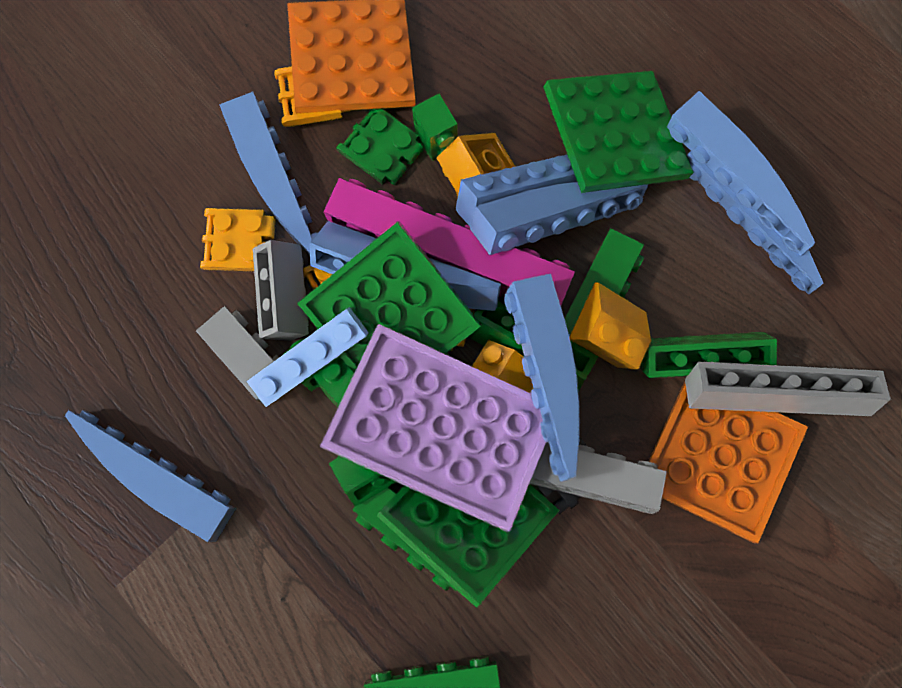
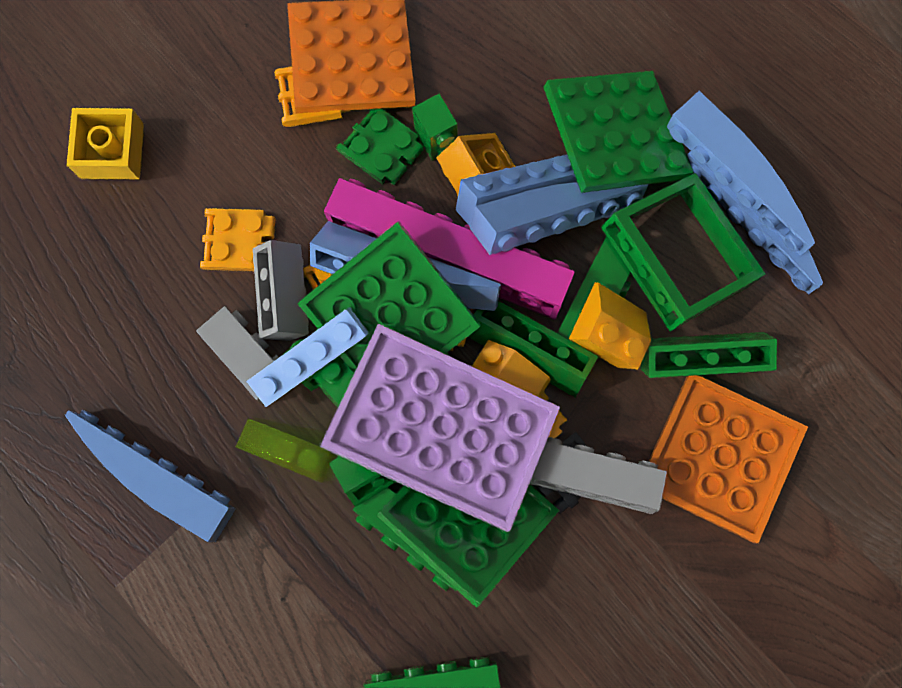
(105, 143): none -> yellow brick
(266, 166): medium blue slope -> none
(285, 450): none -> clear neon green slope
(550, 365): medium blue slope -> none
(650, 272): none -> green window
(786, 389): light grey brick -> none

